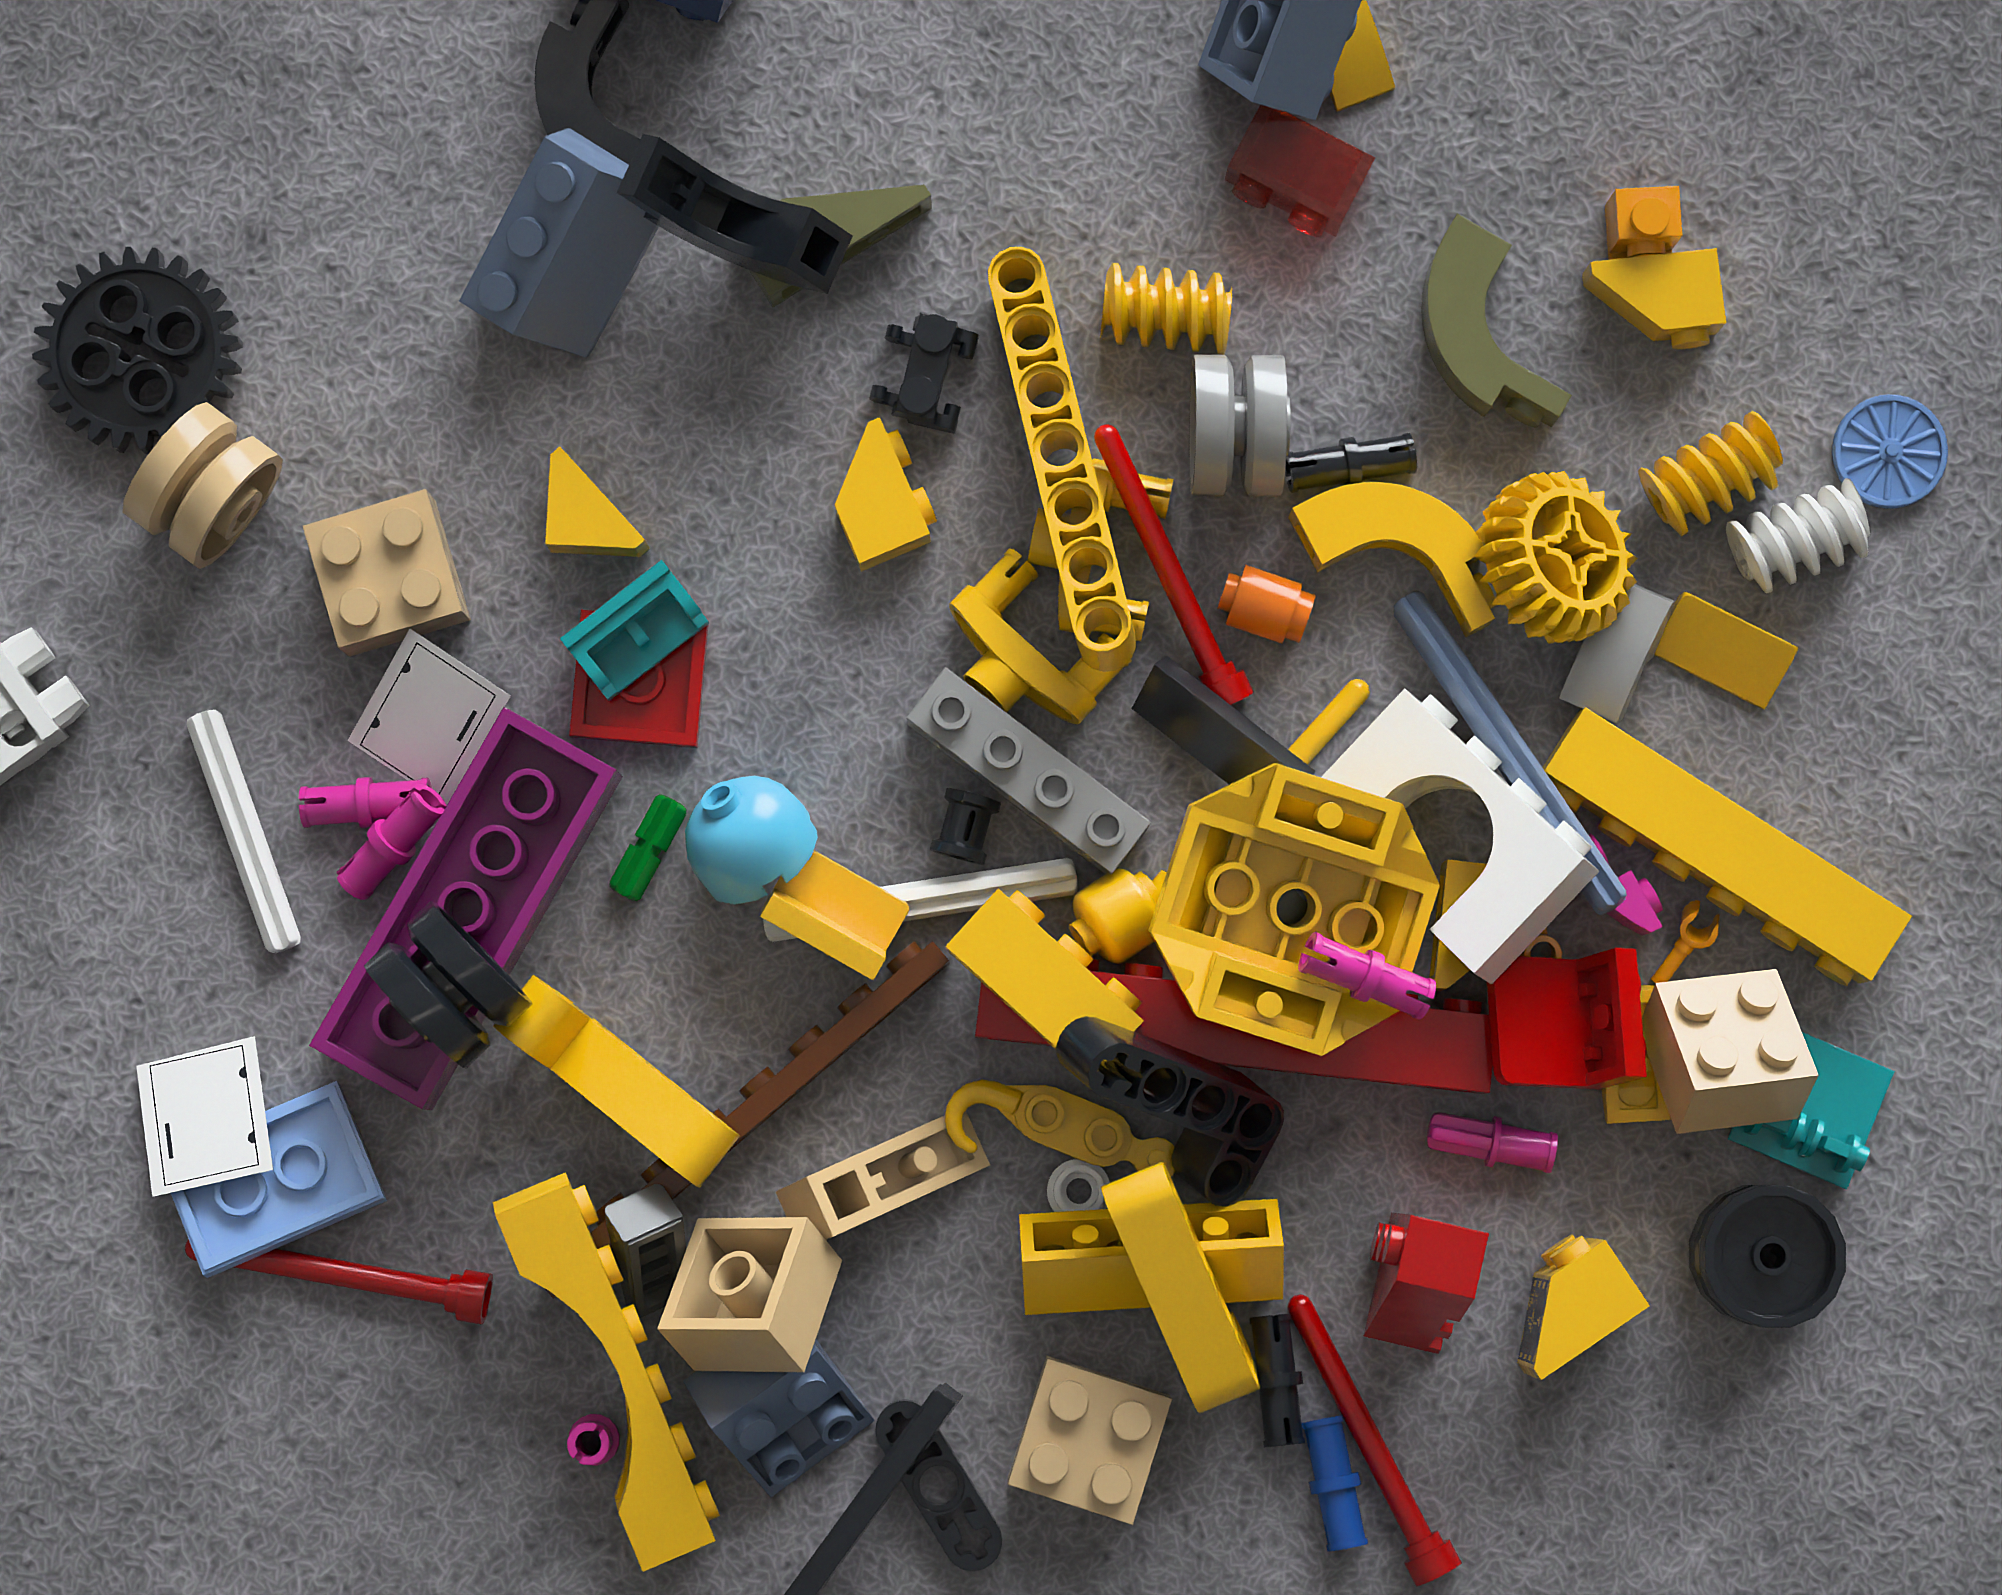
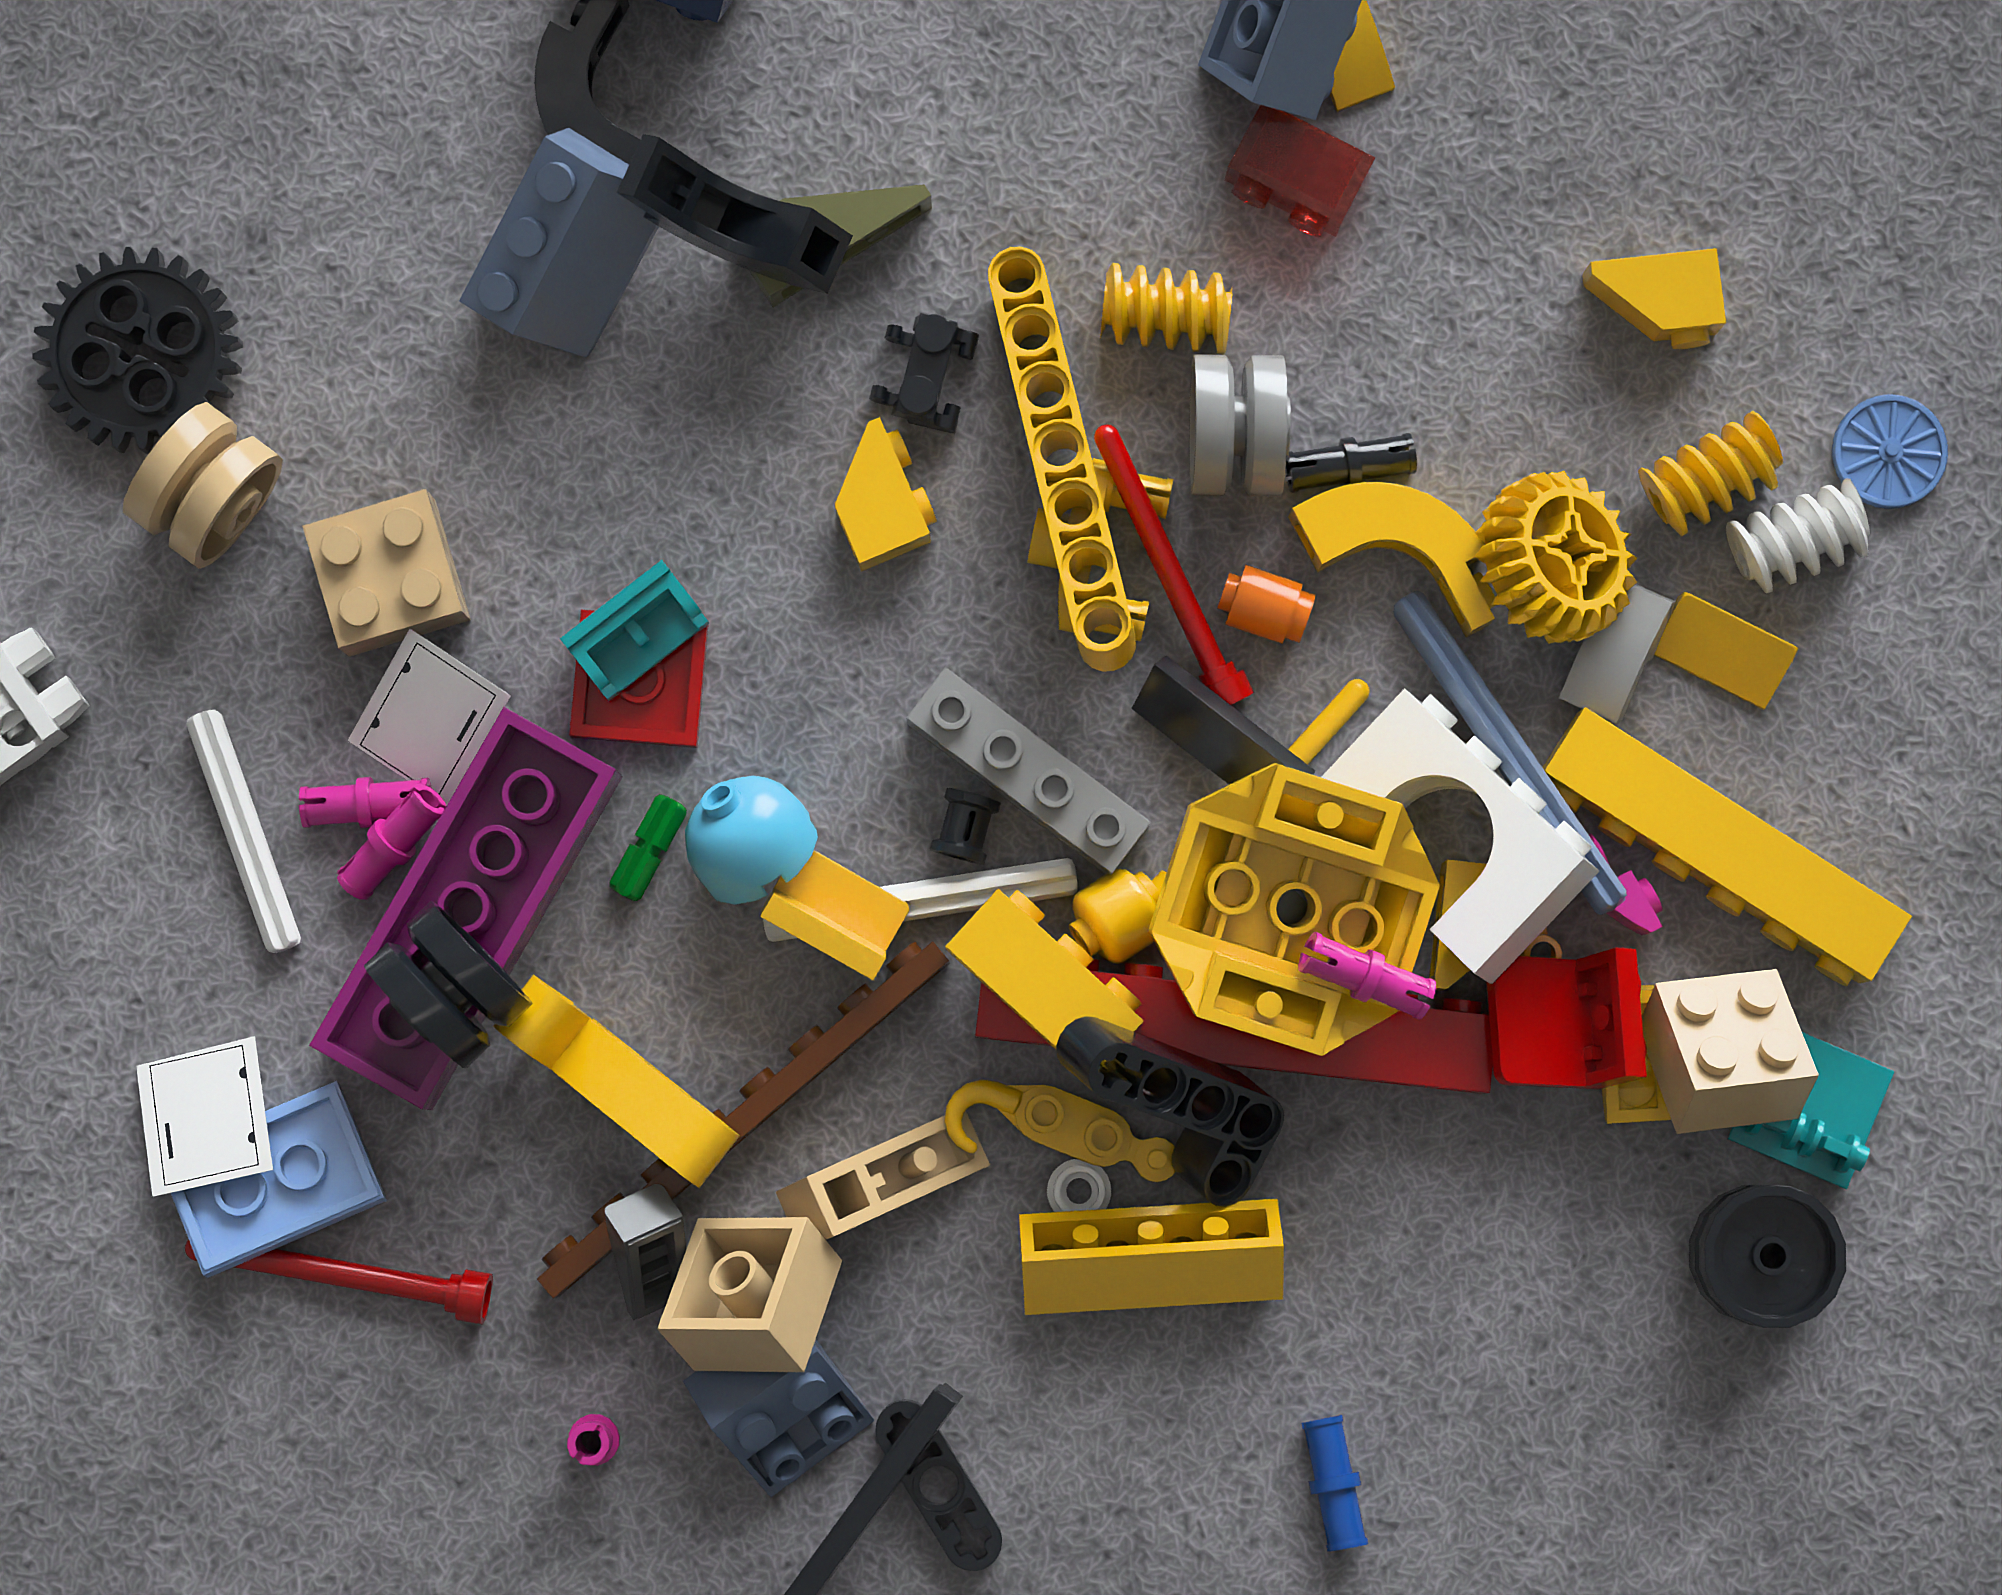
(555, 1249): yellow arch -> none
(583, 517): yellow slope -> none
(1009, 662): yellow connector -> none
(1089, 1440): tan brick -> none
(1181, 1288): yellow beam -> none
(1277, 1380): black pin -> none
(1422, 1280): red wedge -> none
(1426, 1550): red piece -> none
(1460, 336): olive arch -> none
(1492, 1141): dark pink axle -> none
(1575, 1303): yellow slope -> none
(1643, 221): light orange brick -> none
(1689, 939): light orange hand -> none

